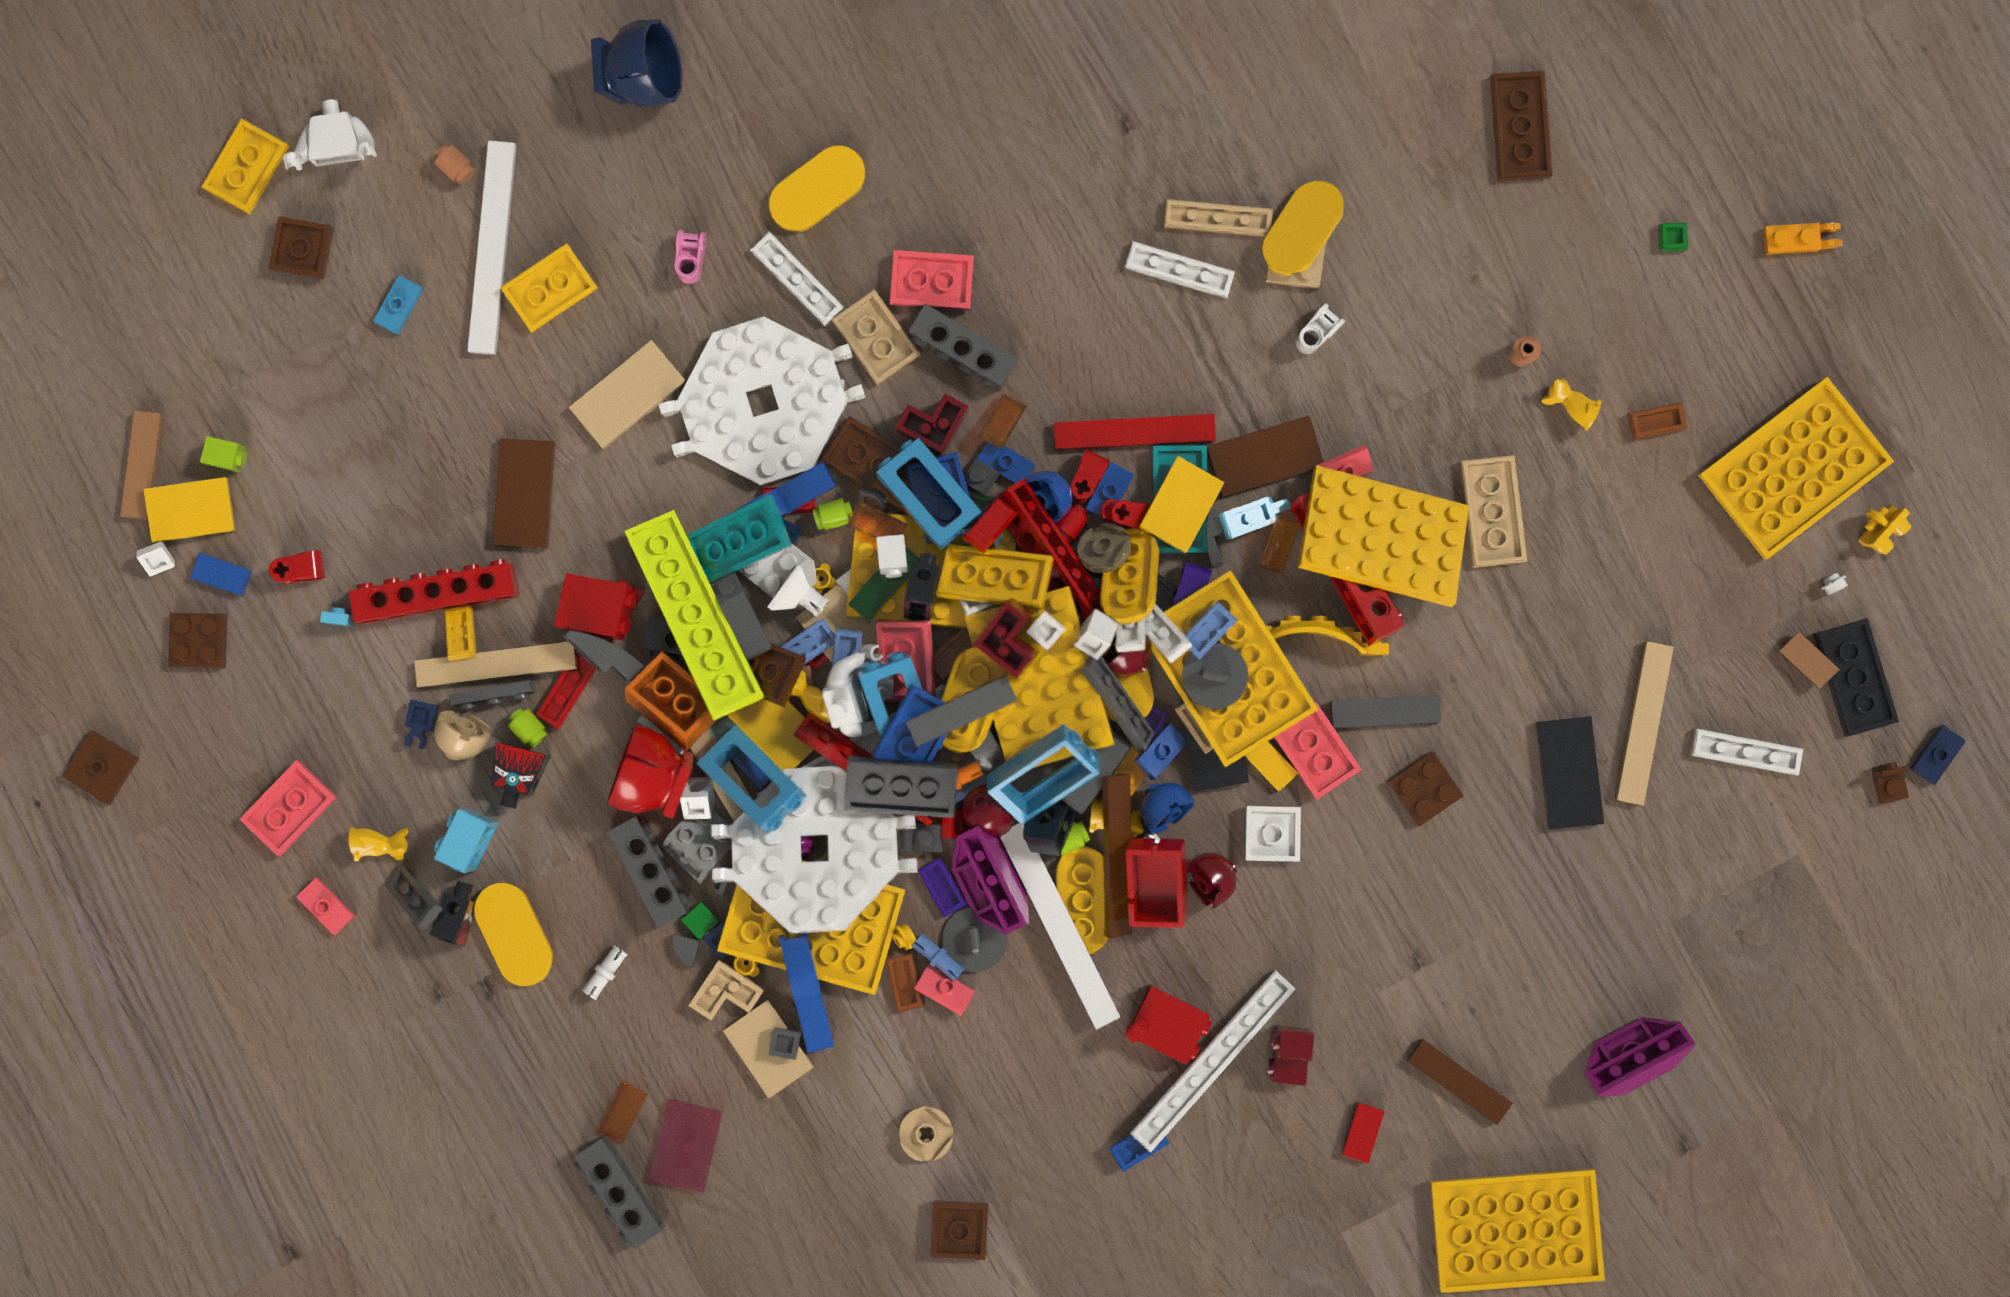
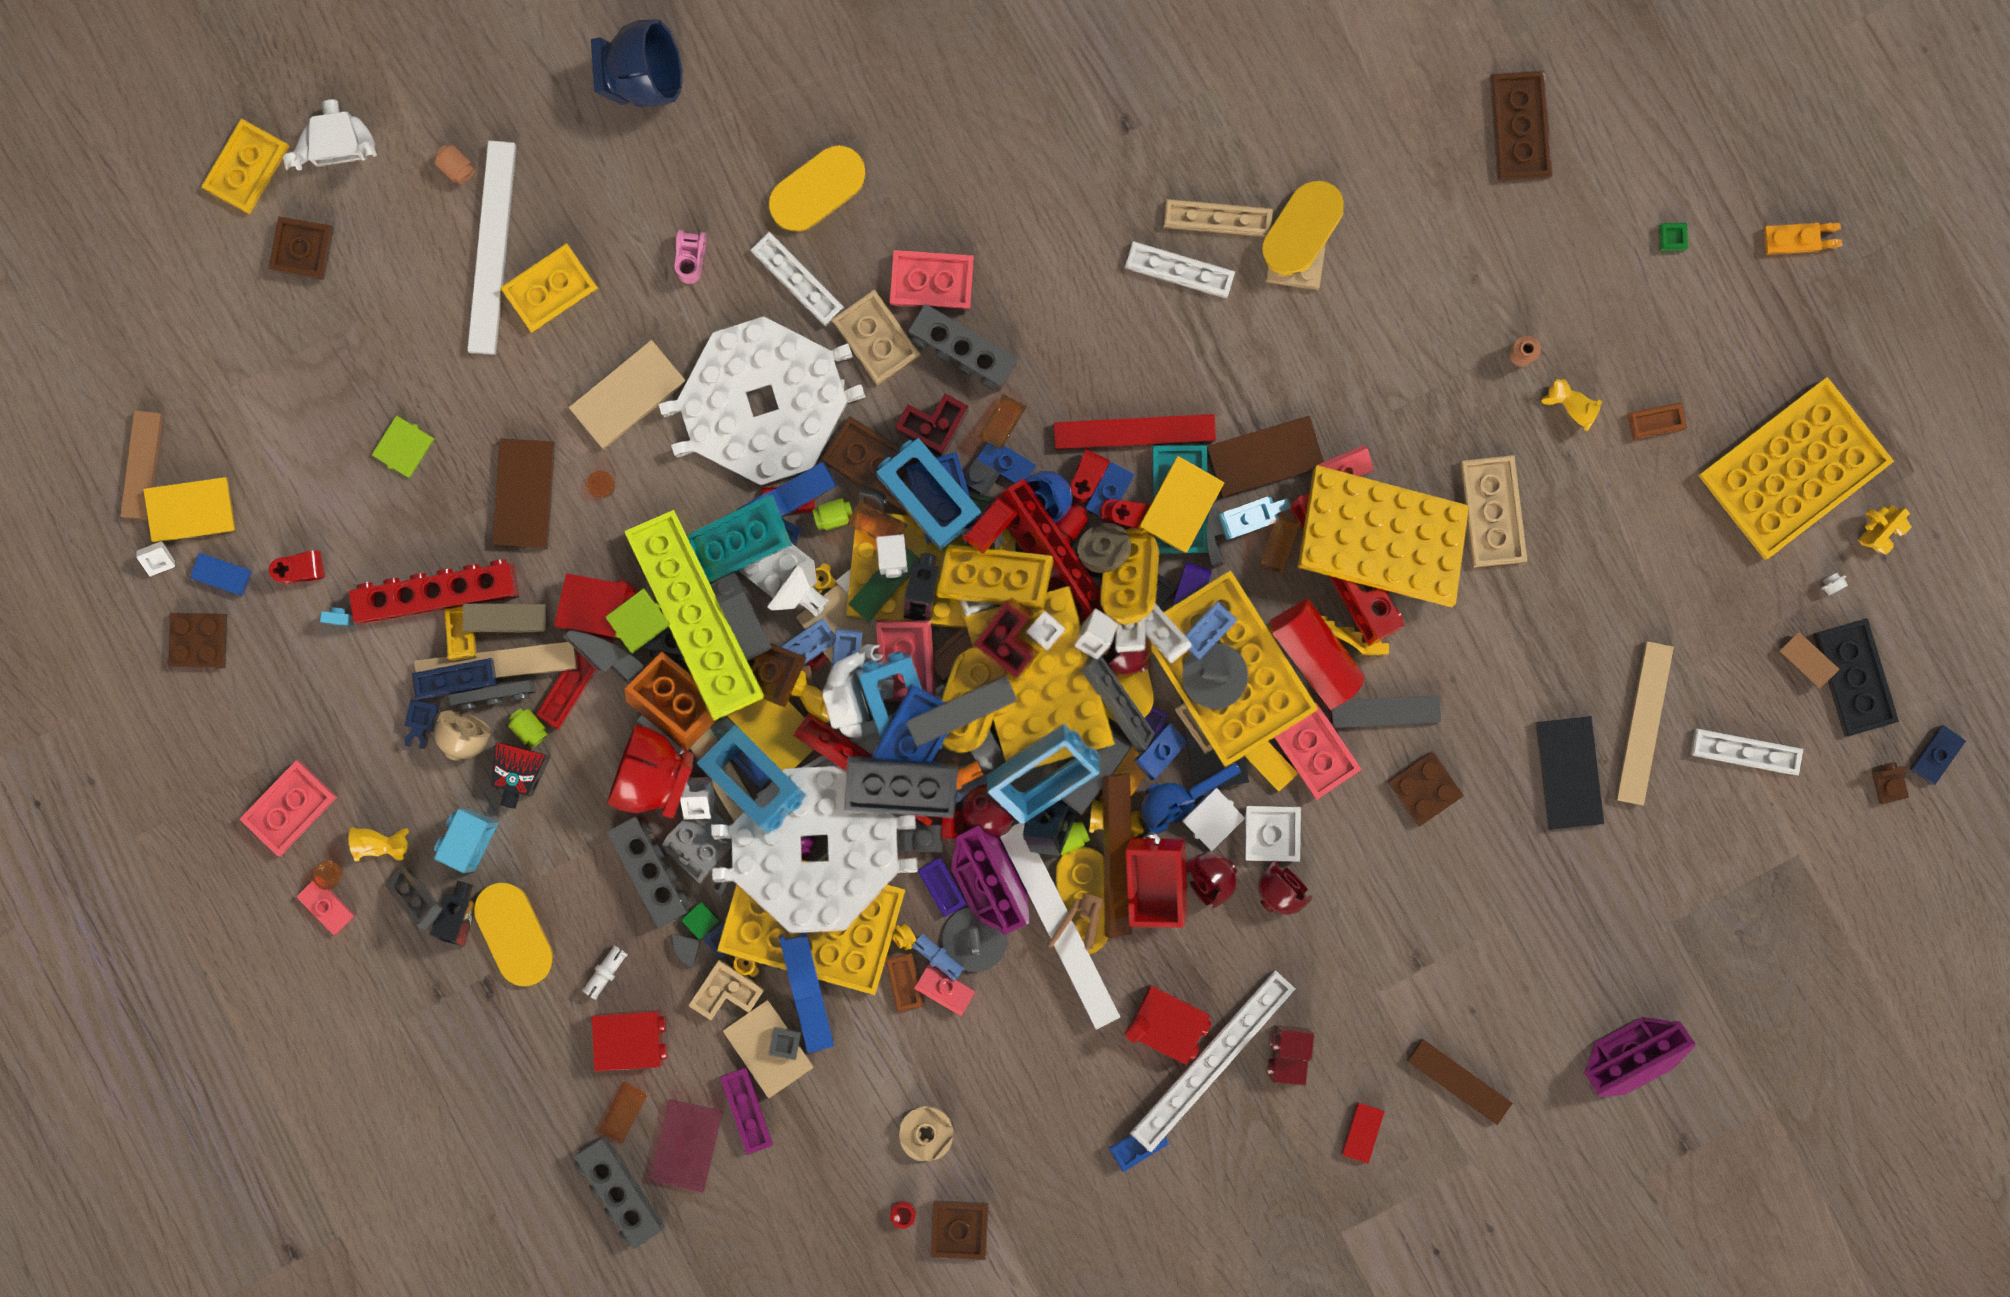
(100, 767): reddish brown plate -> none
(223, 454): lime brick -> none
(327, 875): none -> clear orange tile
(398, 305): dark azure plate -> none
(403, 446): none -> lime piece
(454, 679): none -> dark blue tile
(504, 618): none -> dark tan tile
(601, 484): none -> clear orange tile
(628, 1040): none -> red brick
(637, 620): none -> lime piece
(746, 1110): none -> magenta plate
(902, 1214): none -> red tile
(1090, 908): none -> medium nougat plant
(1213, 819): none -> white piece
(1214, 780): none -> blue tile
(1282, 890): none -> dark red cylinder
(1318, 653): none -> red brick
(1321, 327): white piece -> none
(1517, 1230): yellow plate -> none

